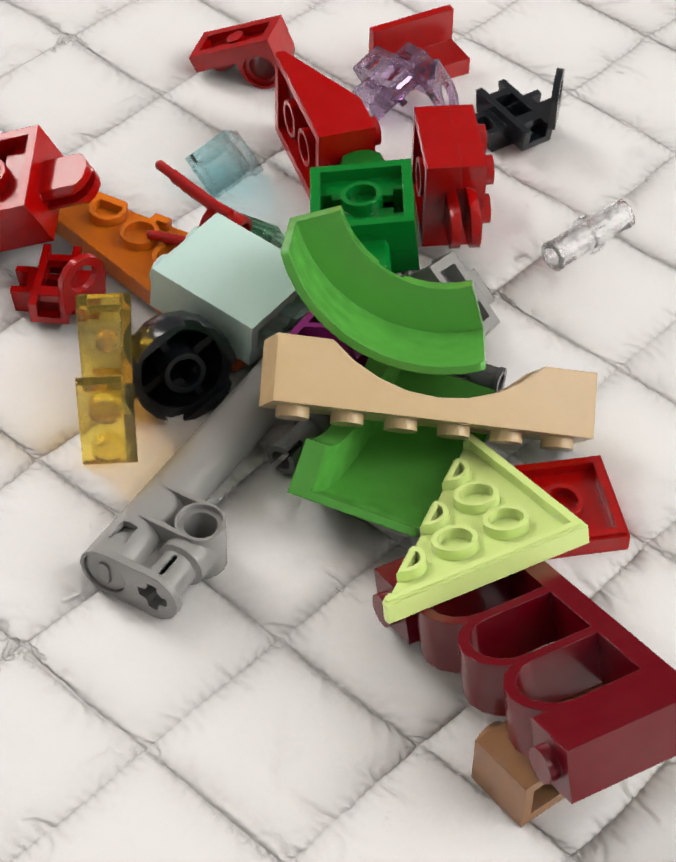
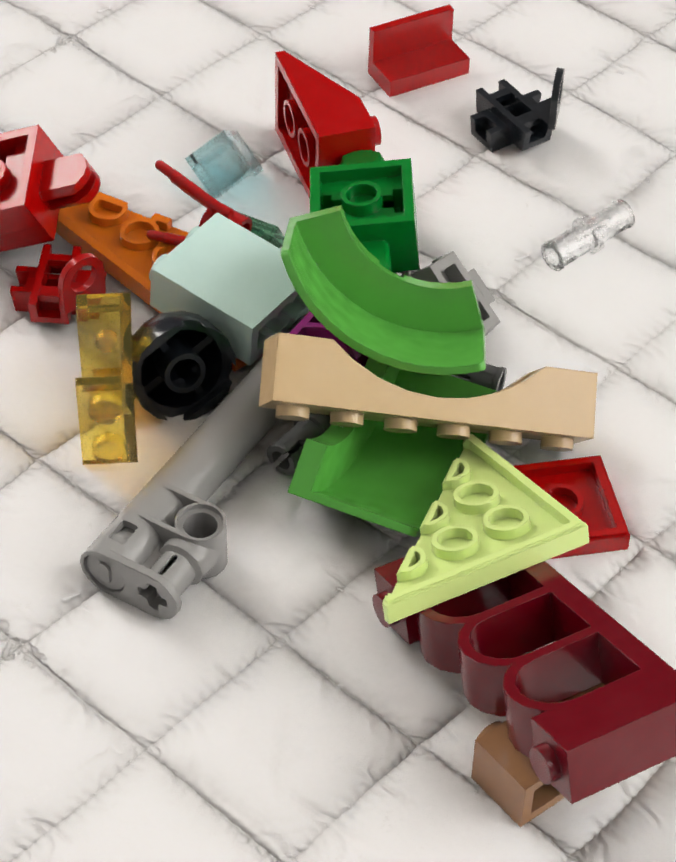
(246, 45): red plate -> none
(398, 75): clear purple piece -> none
(450, 175): red brick -> none

